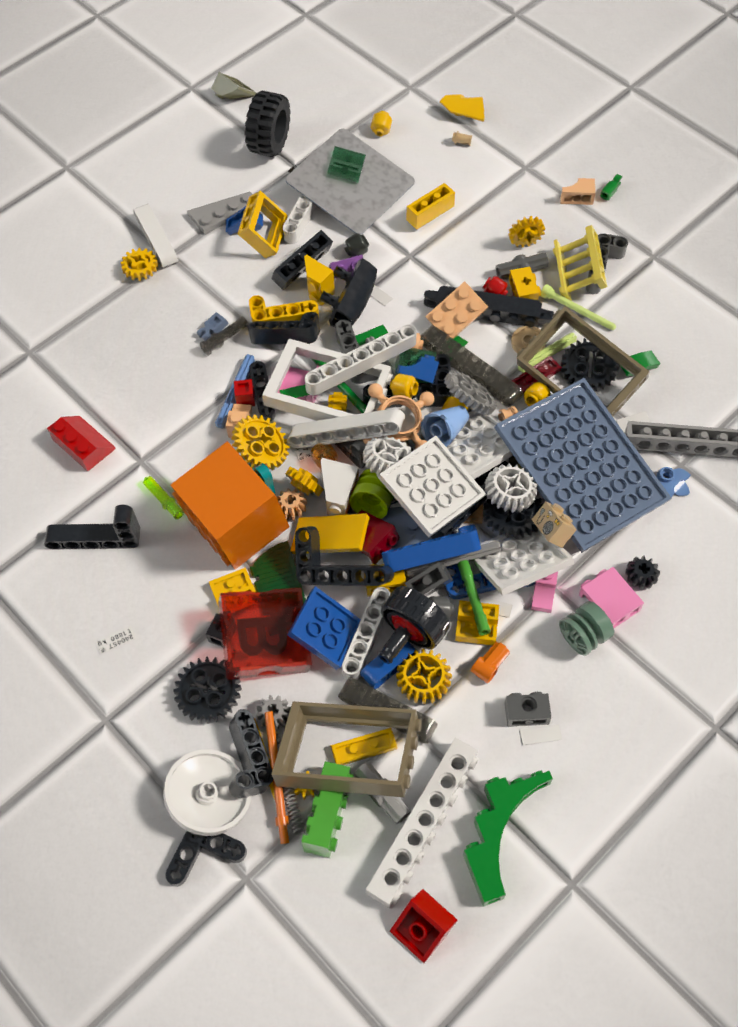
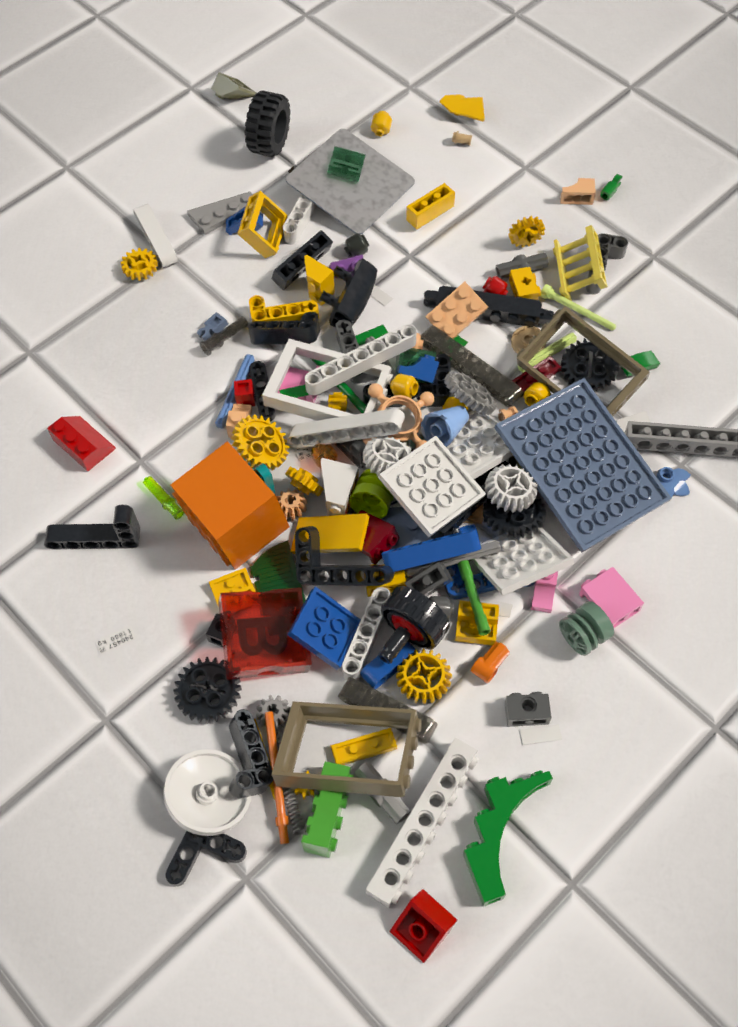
(554, 524): tan brick -> none
(649, 575): black gear -> none

